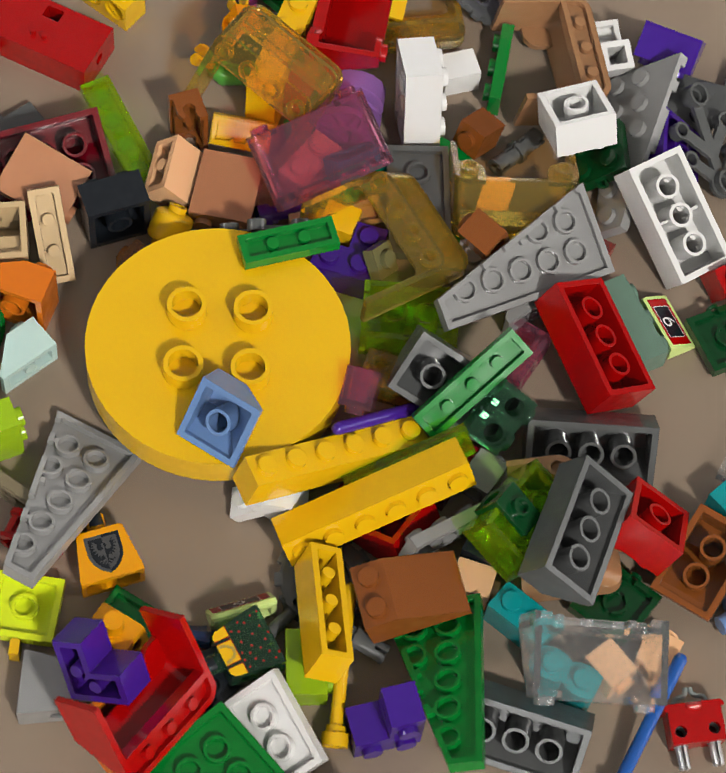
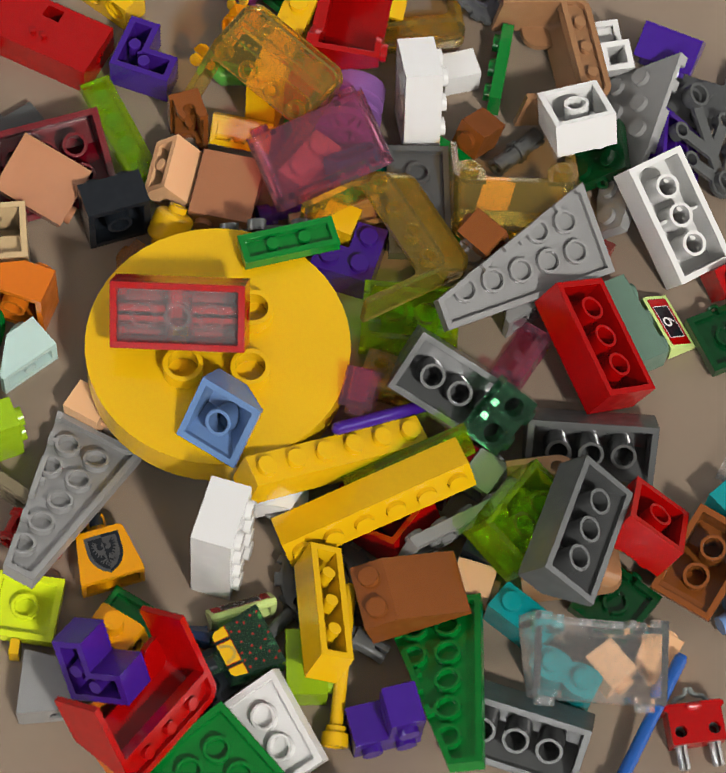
(51, 231): tan plate -> none
(81, 407): none -> light nougat brick
(139, 63): none -> dark purple brick
(179, 313): none -> clear brick
(222, 538): none -> white brick
(380, 260): olive plate -> none
(472, 383): green plate -> none
(514, 507): dark green bracket -> none

